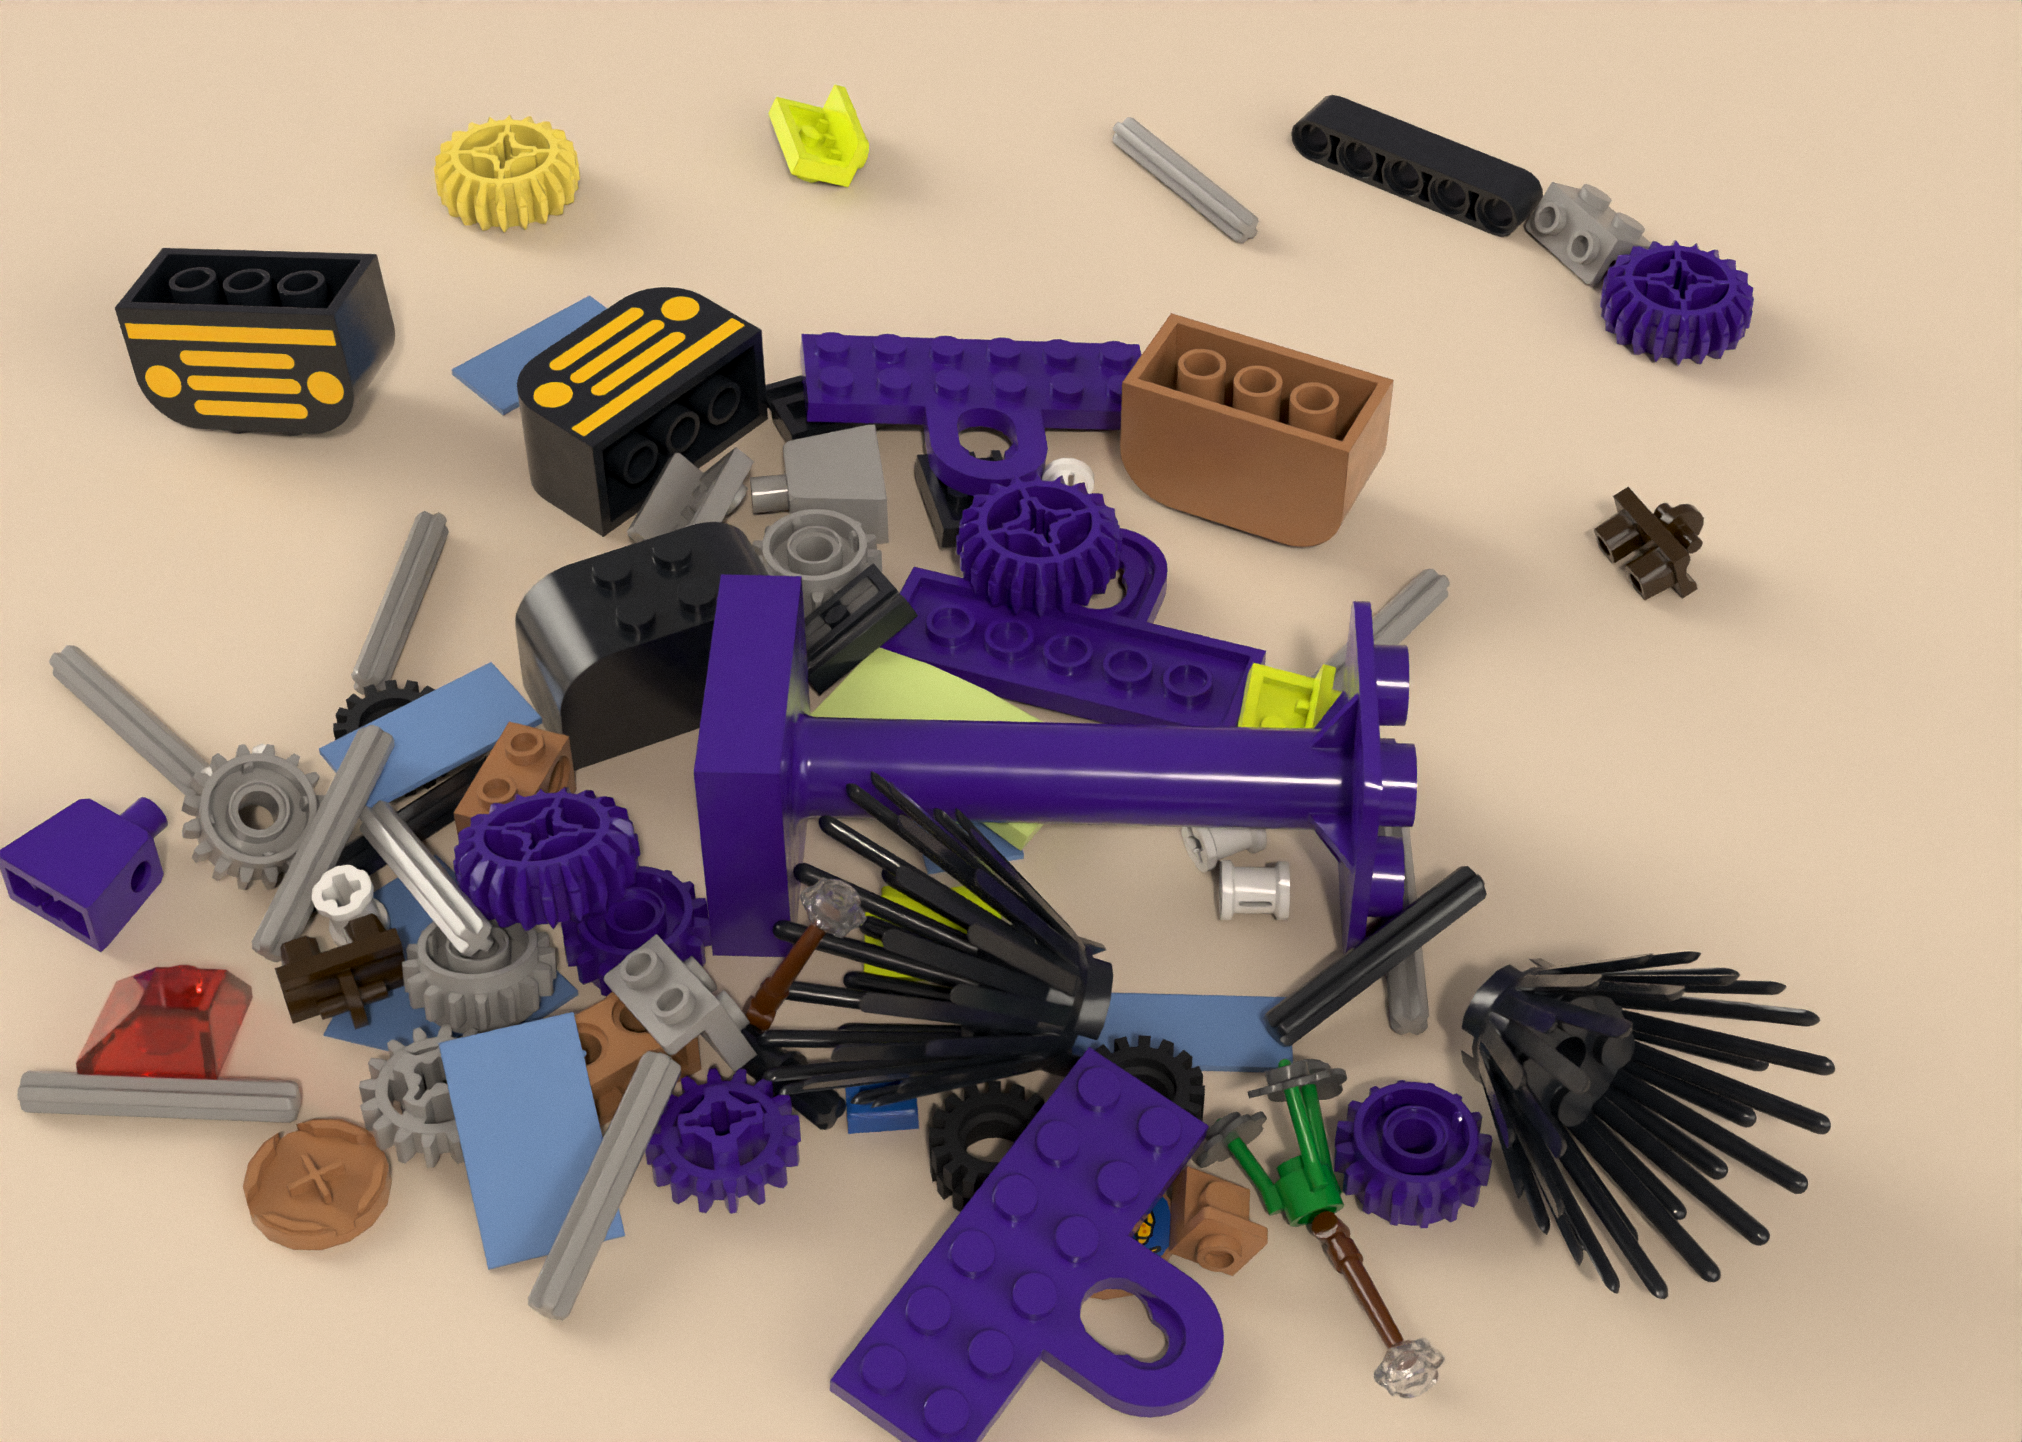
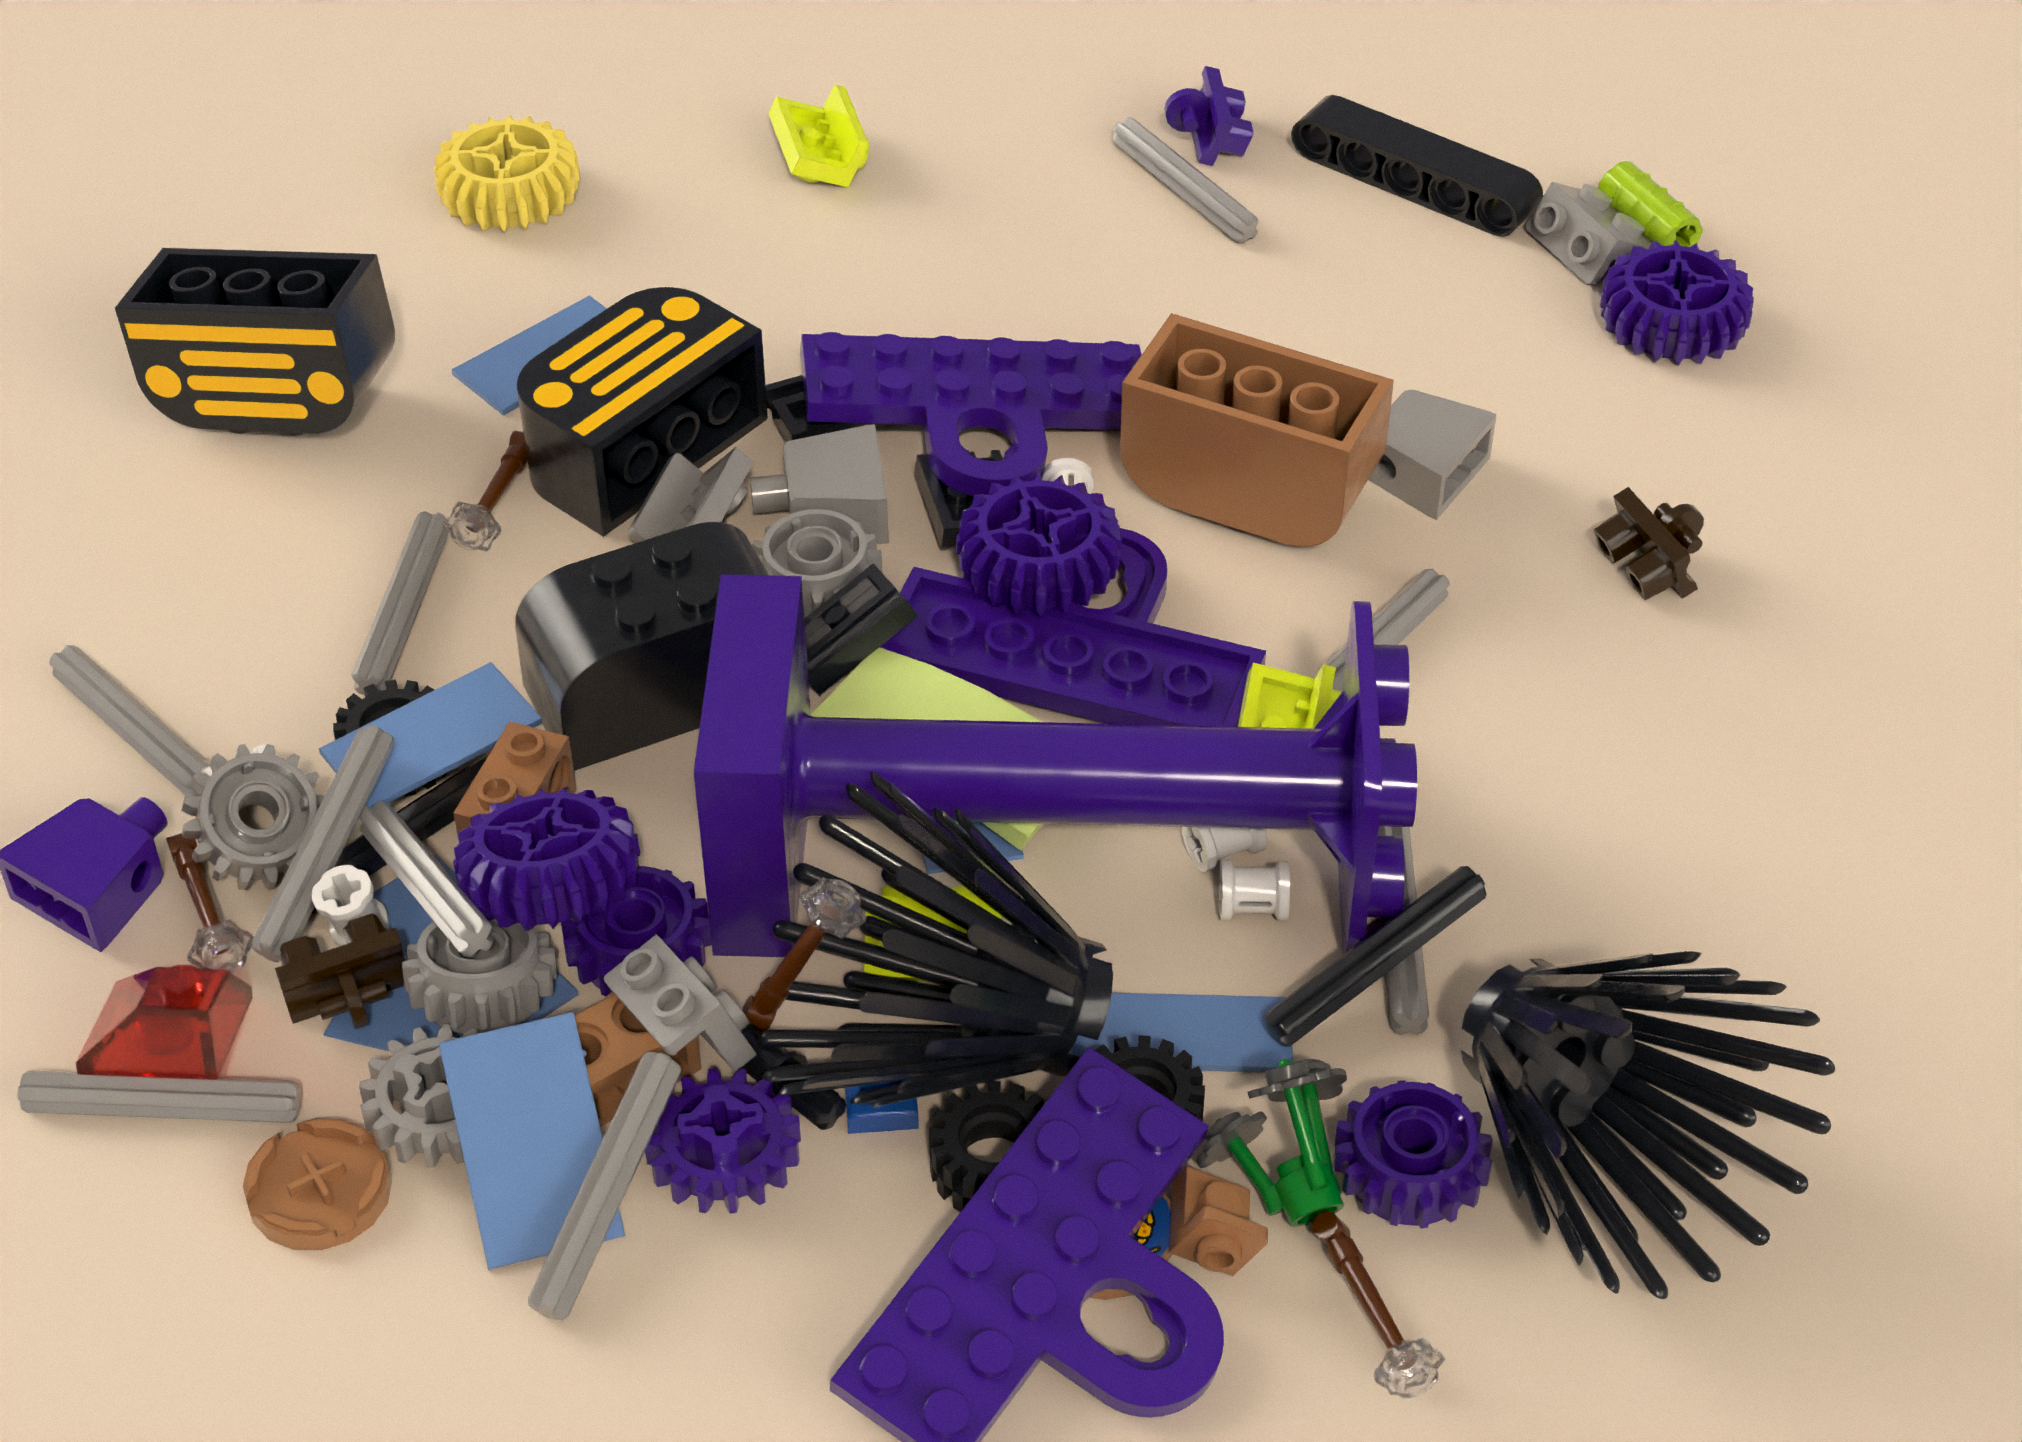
(218, 943): none -> piece
(472, 524): none -> piece
(1211, 117): none -> dark purple hips
(1433, 450): none -> light grey torso
(1650, 205): none -> lime axle

